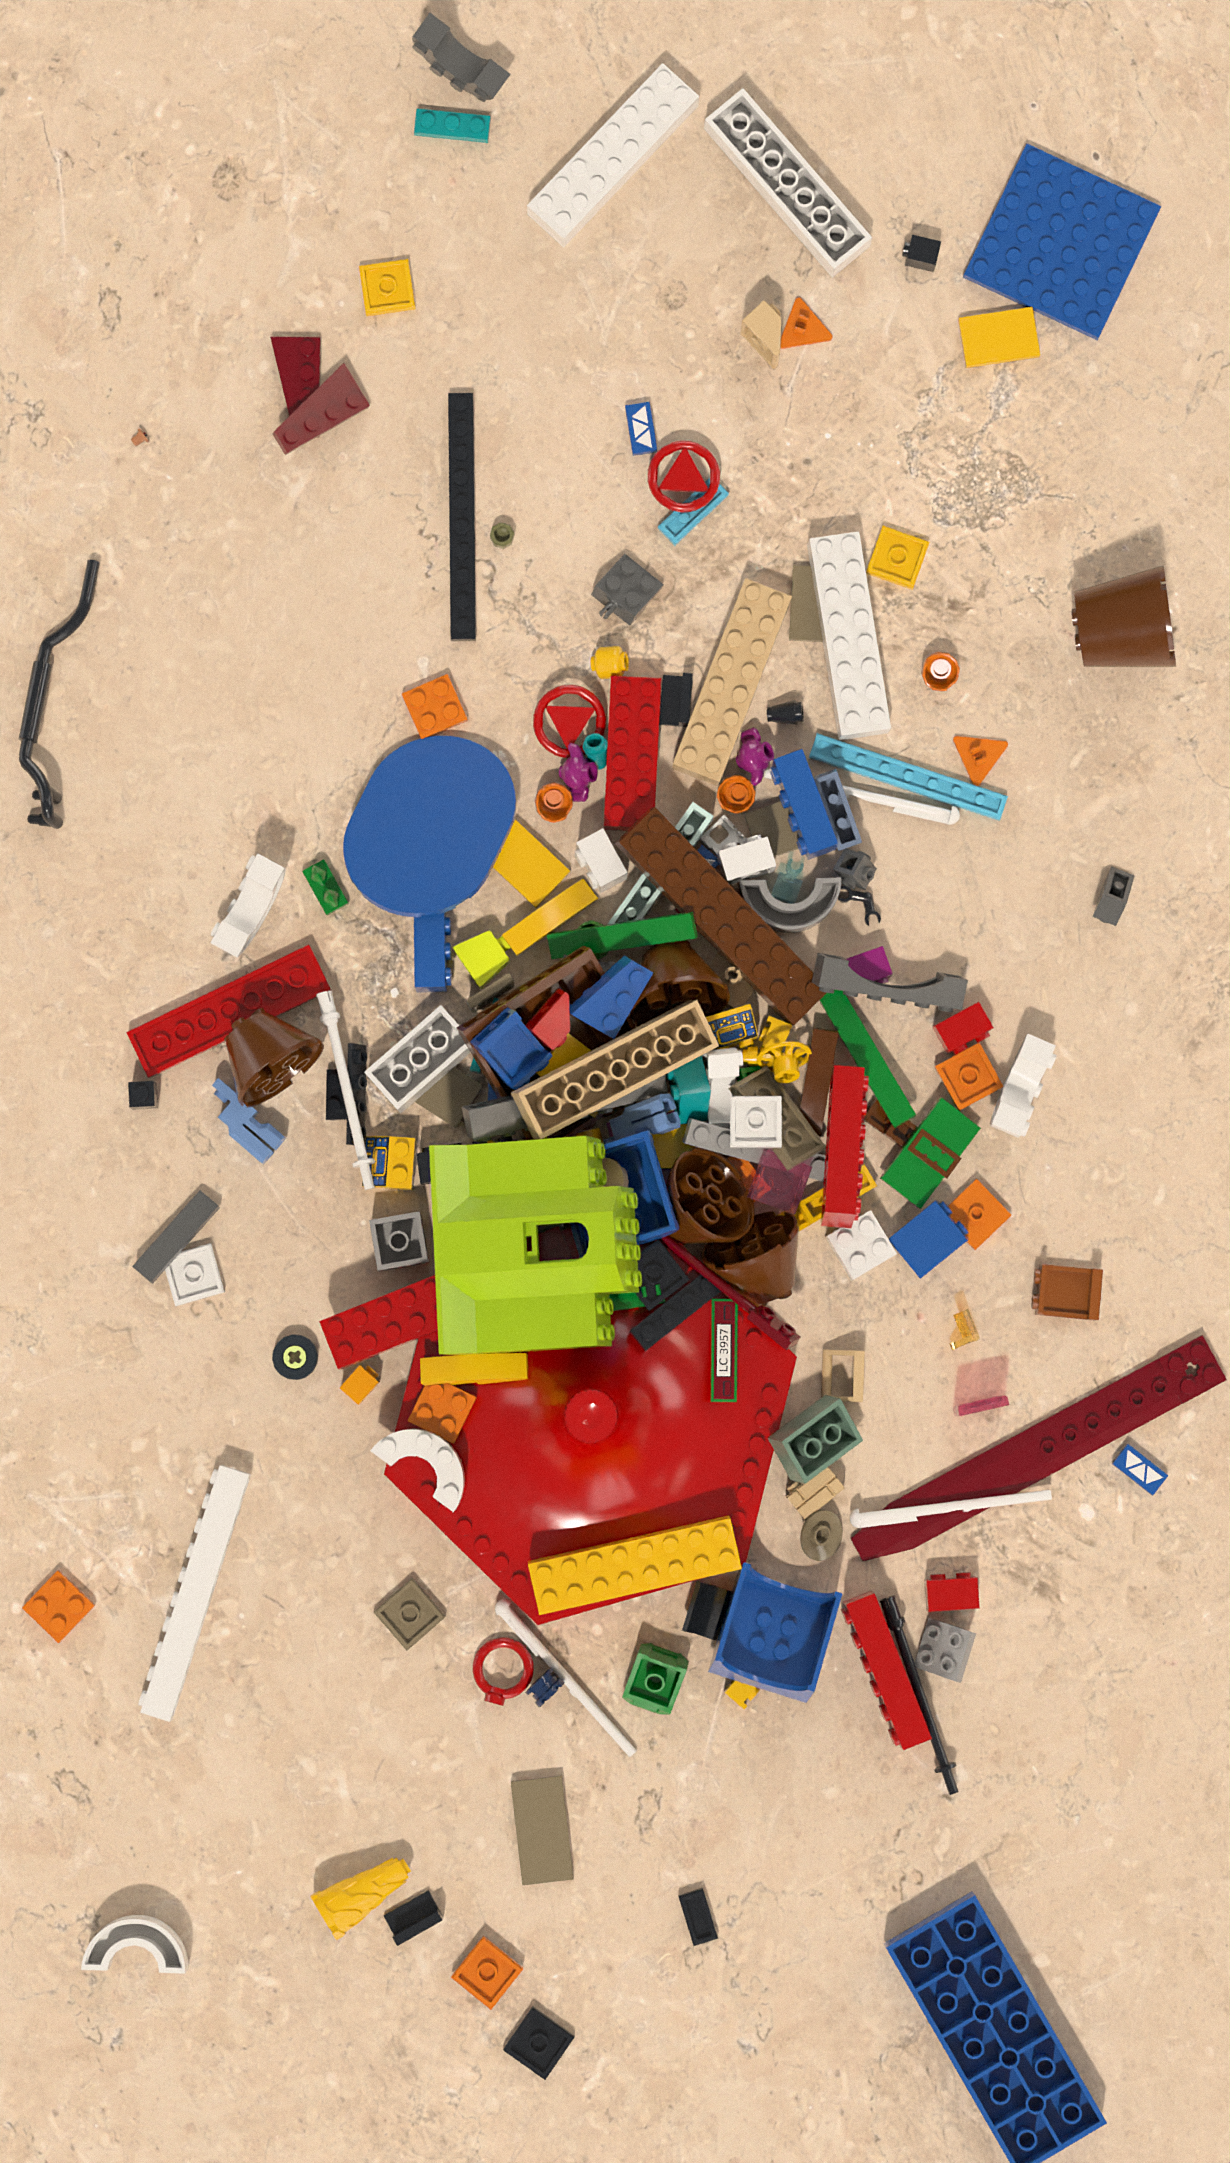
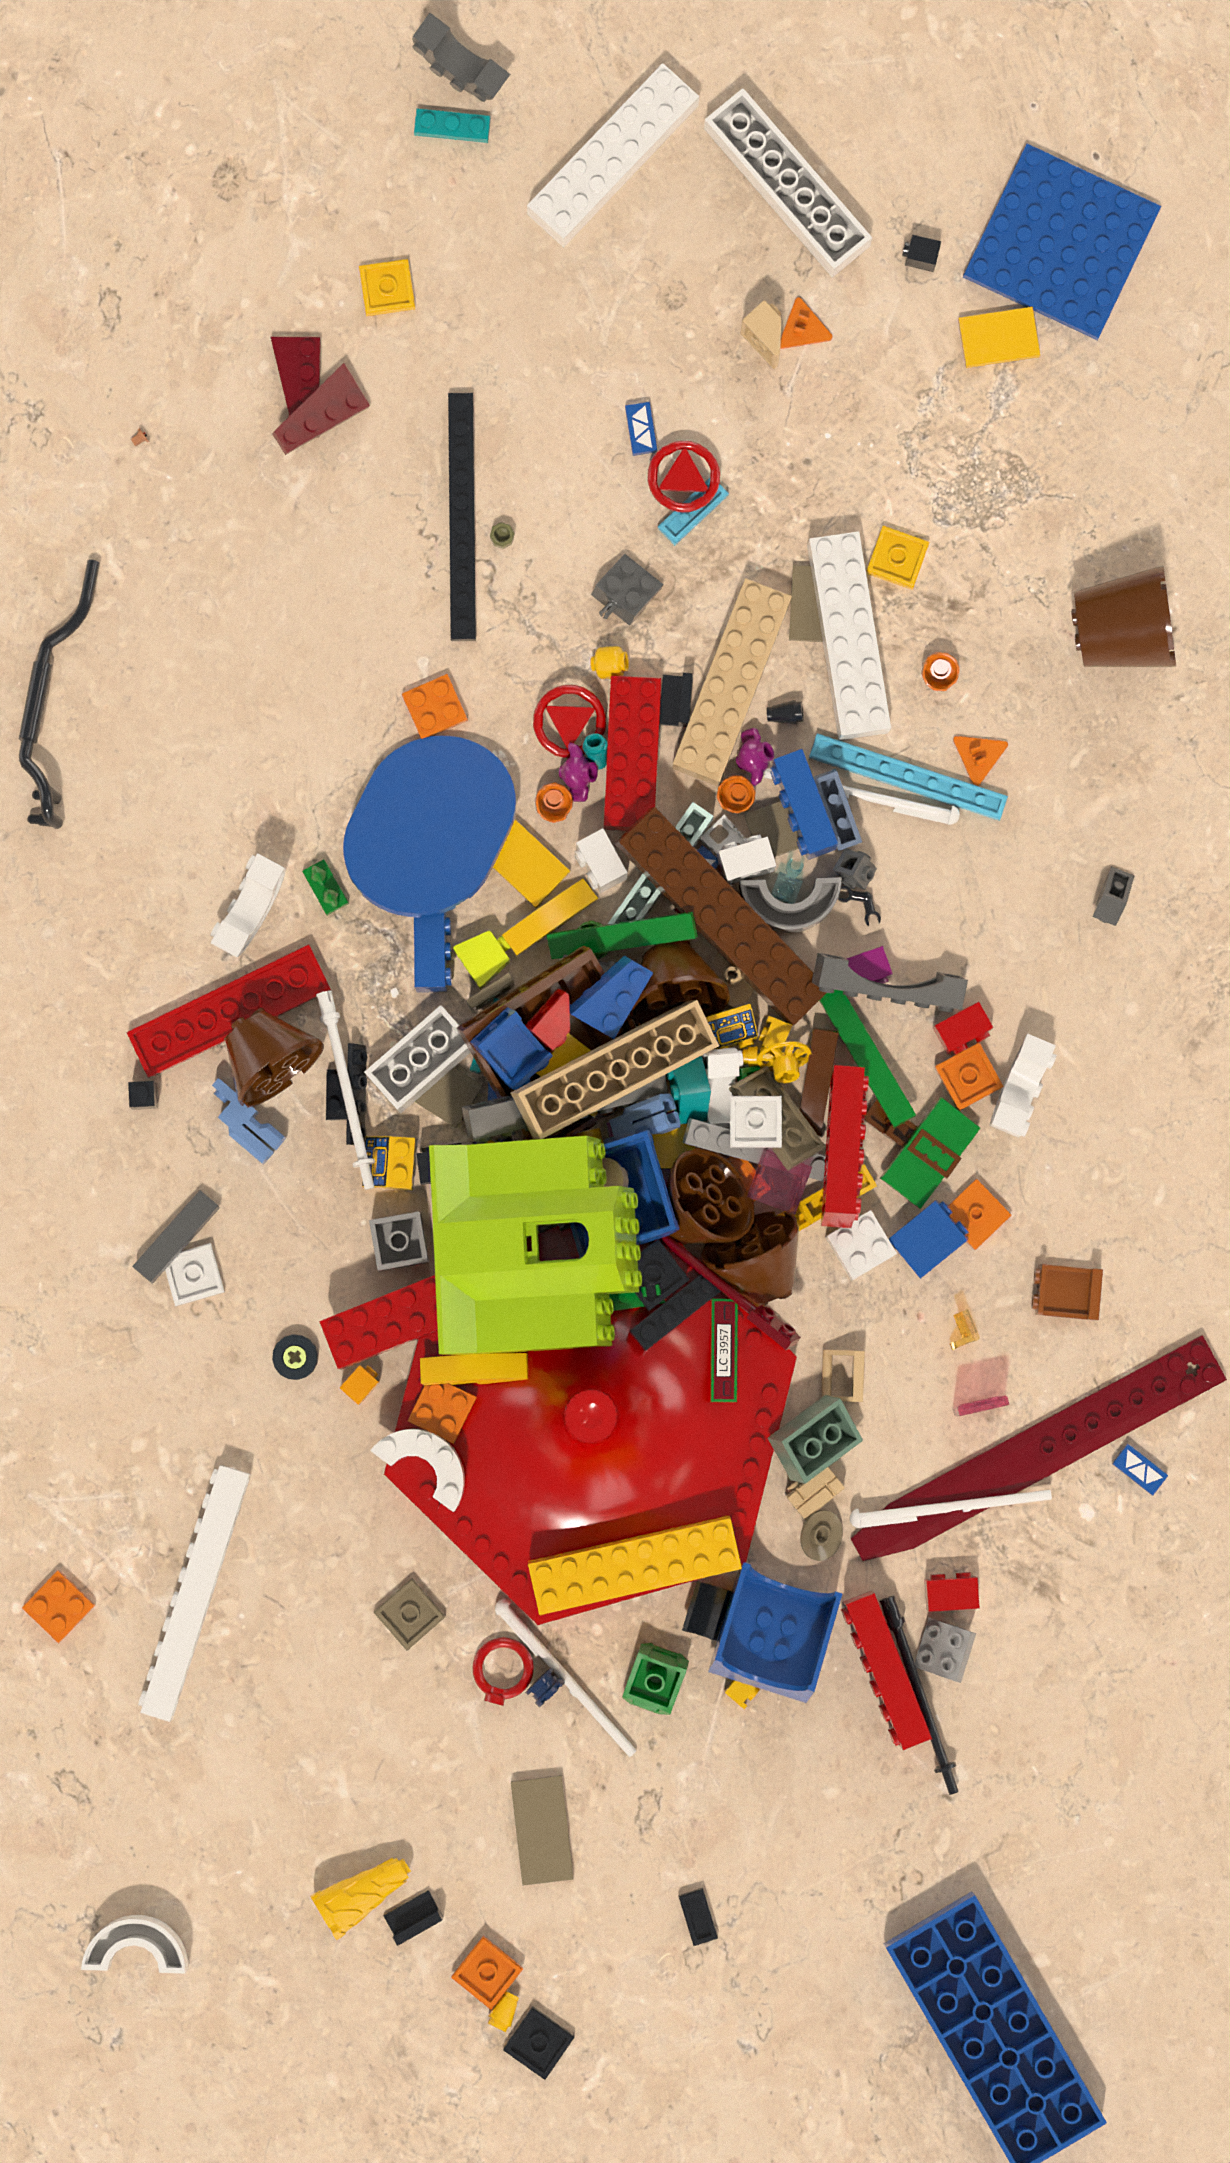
(503, 2012): none -> yellow cone

